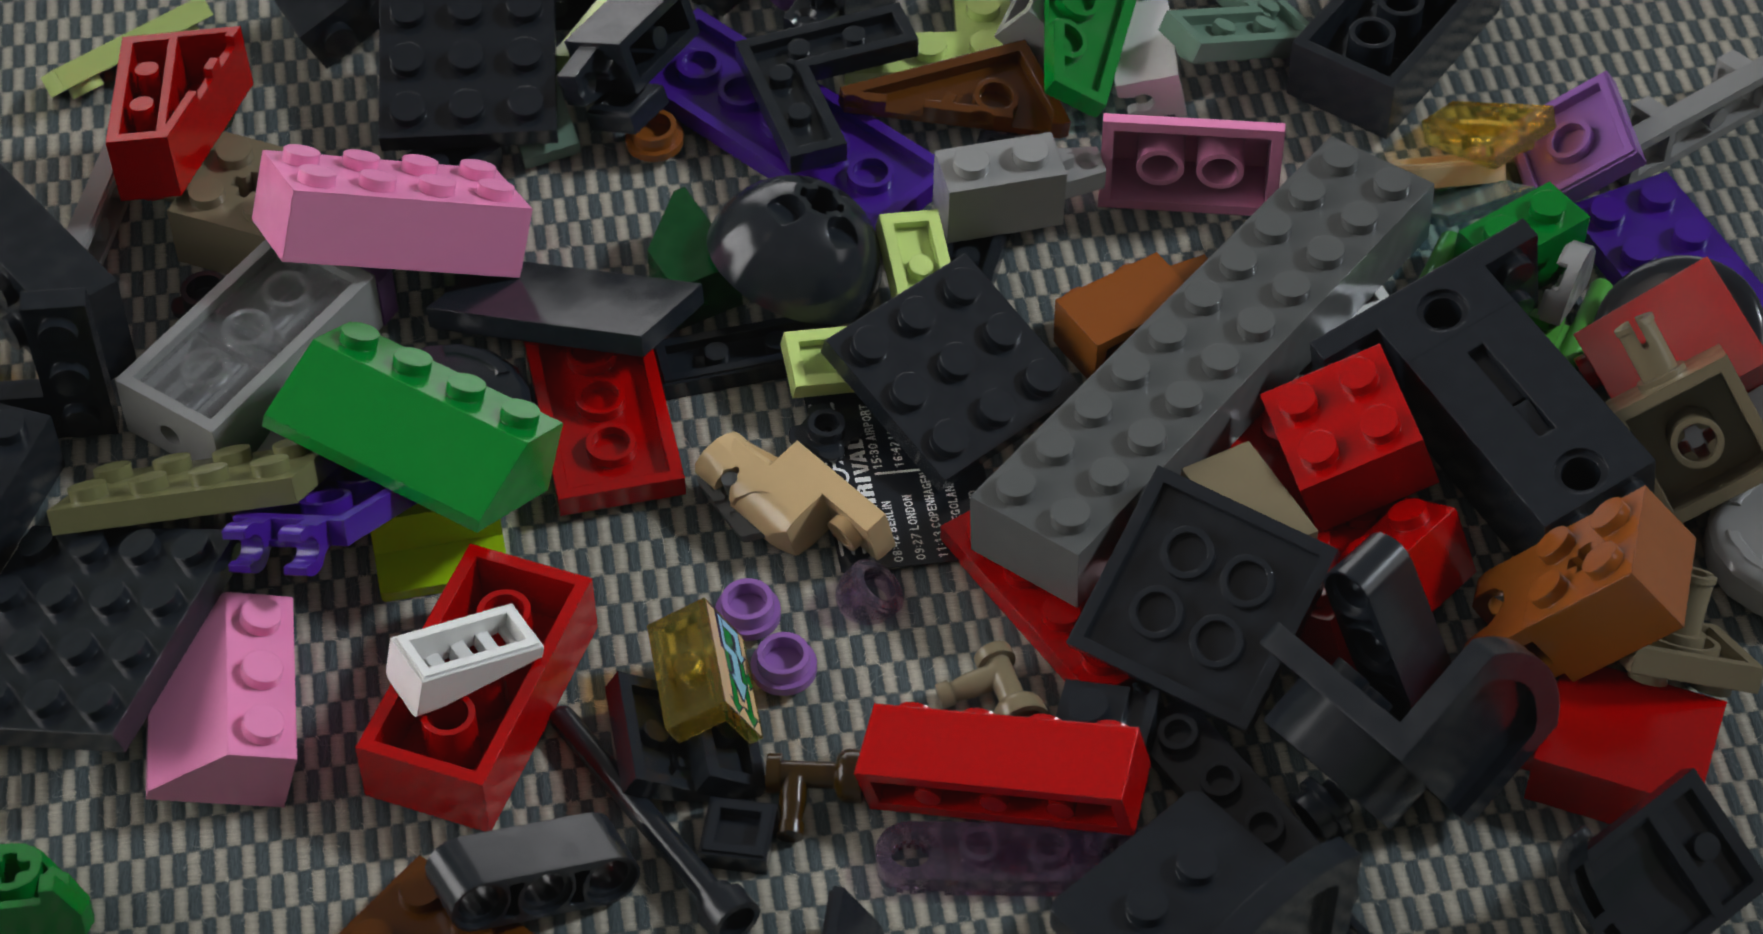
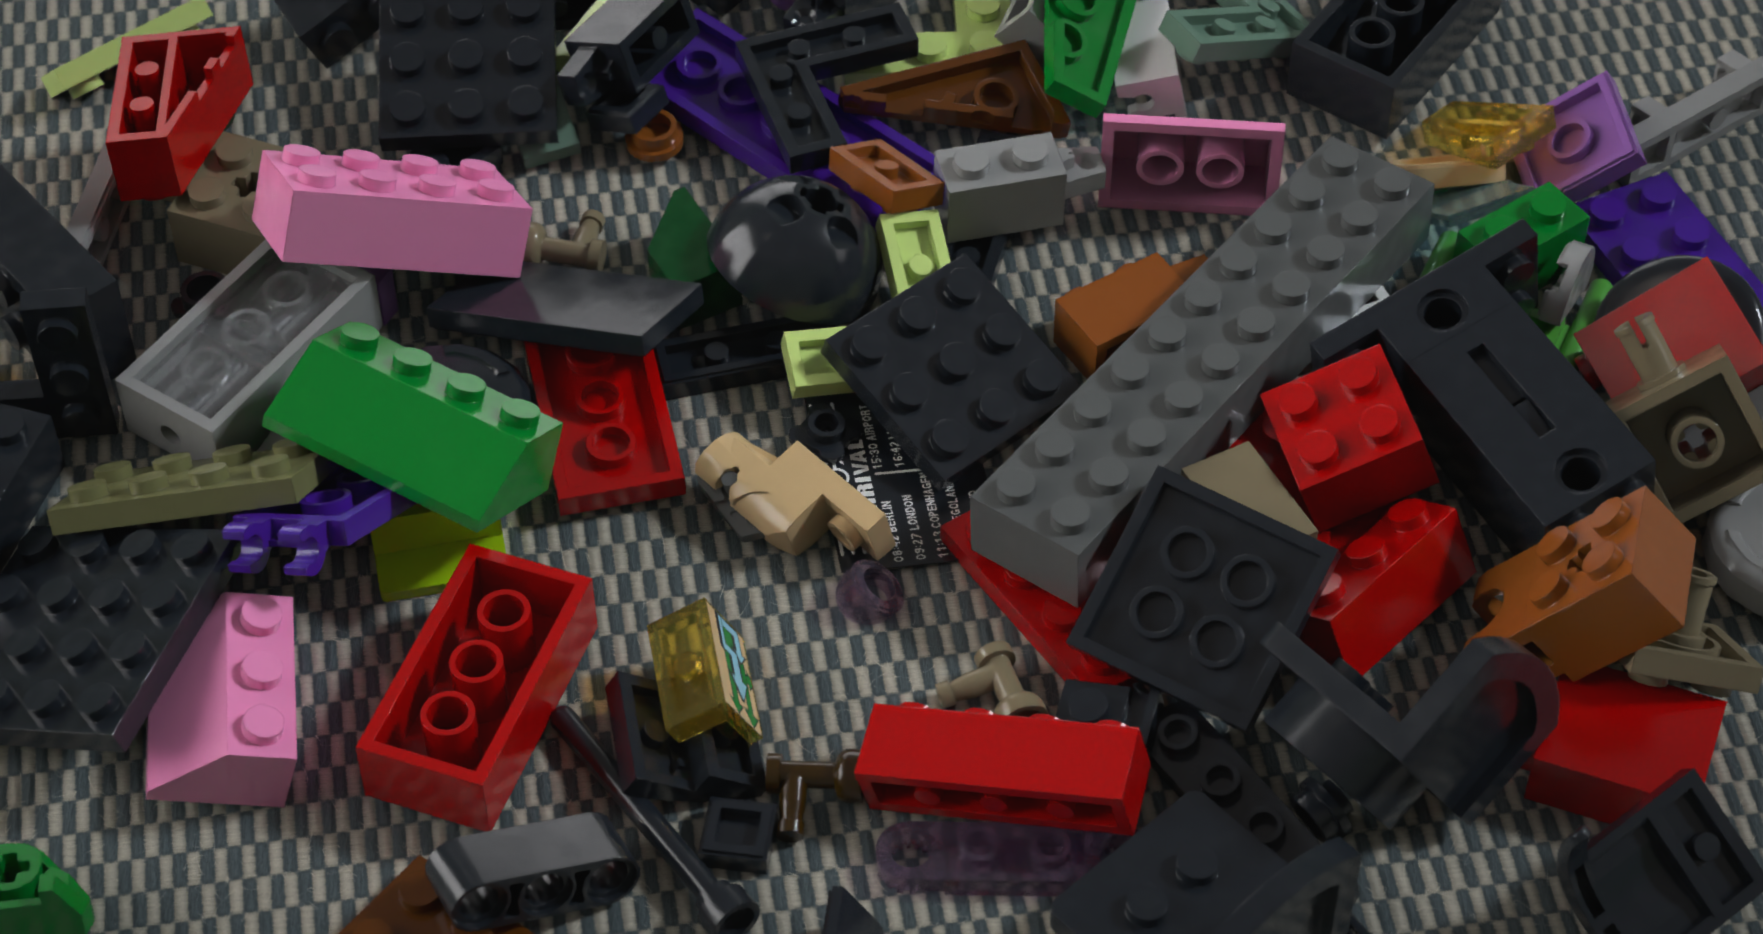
(429, 683): white slope -> none
(583, 250): none -> dark tan piece
(750, 608): medium lavender plate -> none
(783, 664): medium lavender plate -> none
(886, 176): none -> dark orange plate
(1387, 621): black beam -> none

